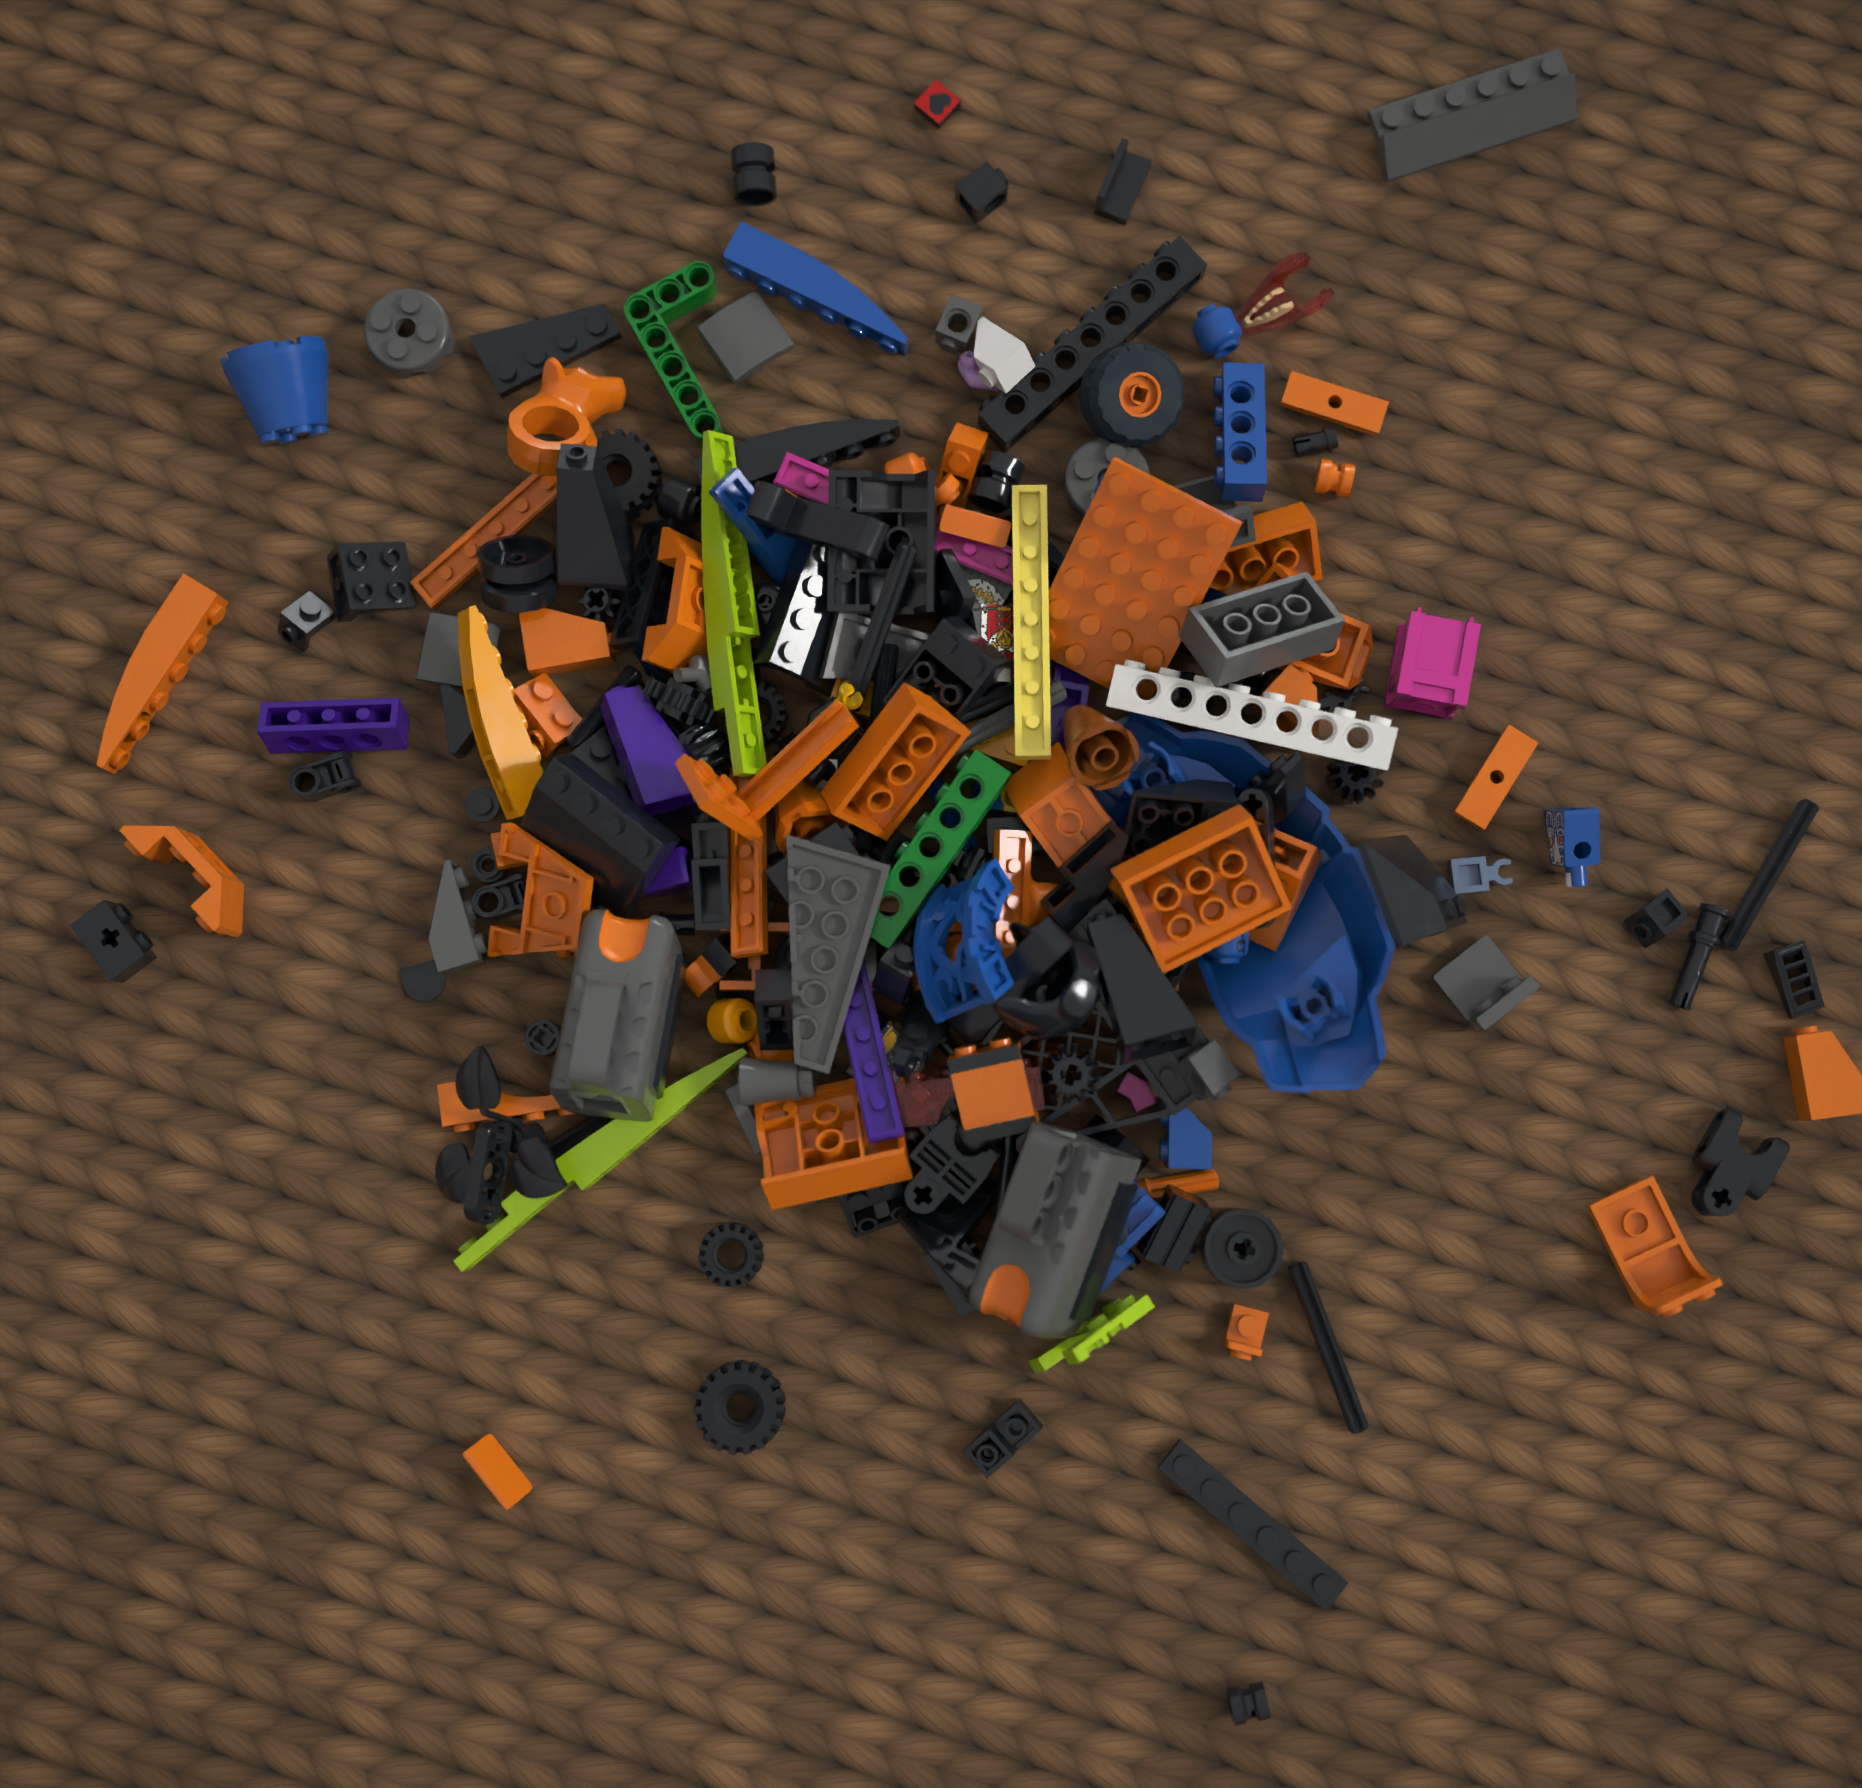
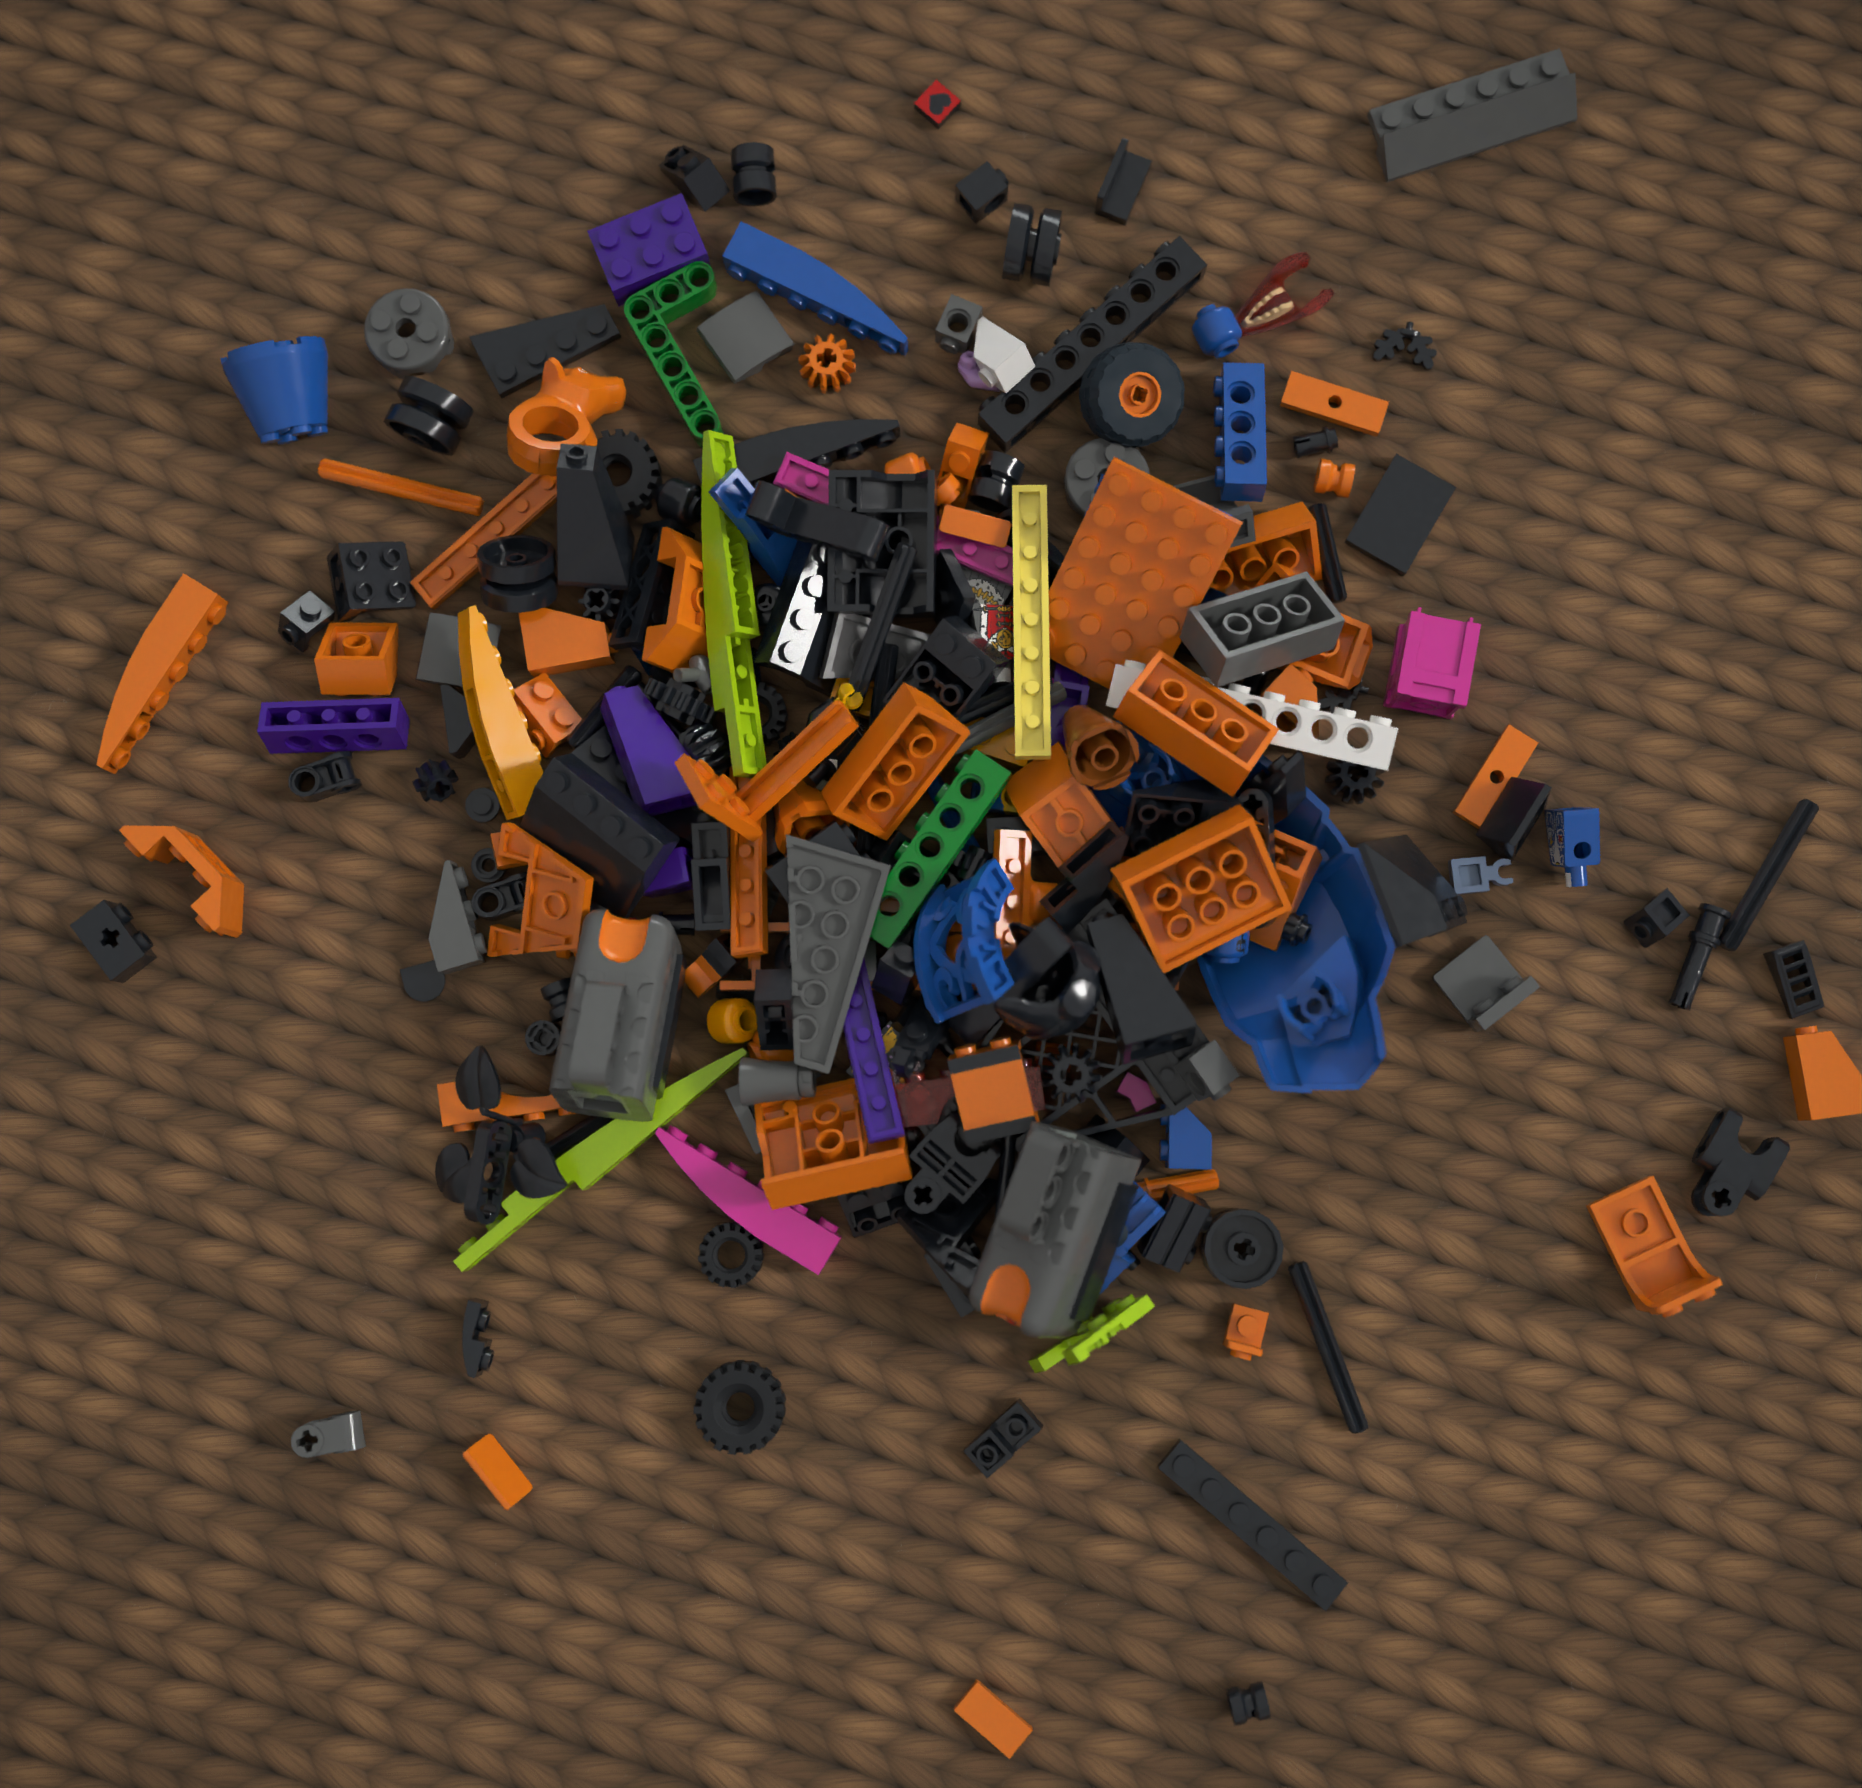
(334, 1434): none -> dark grey piece
(358, 659): none -> orange slope
(400, 487): none -> orange axle
(428, 415): none -> black wheel
(435, 780): none -> black gear
(476, 1349): none -> black slope
(557, 995): none -> black wheel
(647, 246): none -> dark purple brick
(694, 176): none -> black slope
(745, 1202): none -> dark pink slope
(838, 369): none -> orange gear
(993, 1718): none -> orange tile
(1032, 244): none -> black wheel
(1195, 722): none -> orange slope
(1296, 929): none -> black plate
(1329, 558): none -> black axle
(1400, 515): none -> black tile
(1418, 343): none -> black animal
(1514, 816): none -> black slope

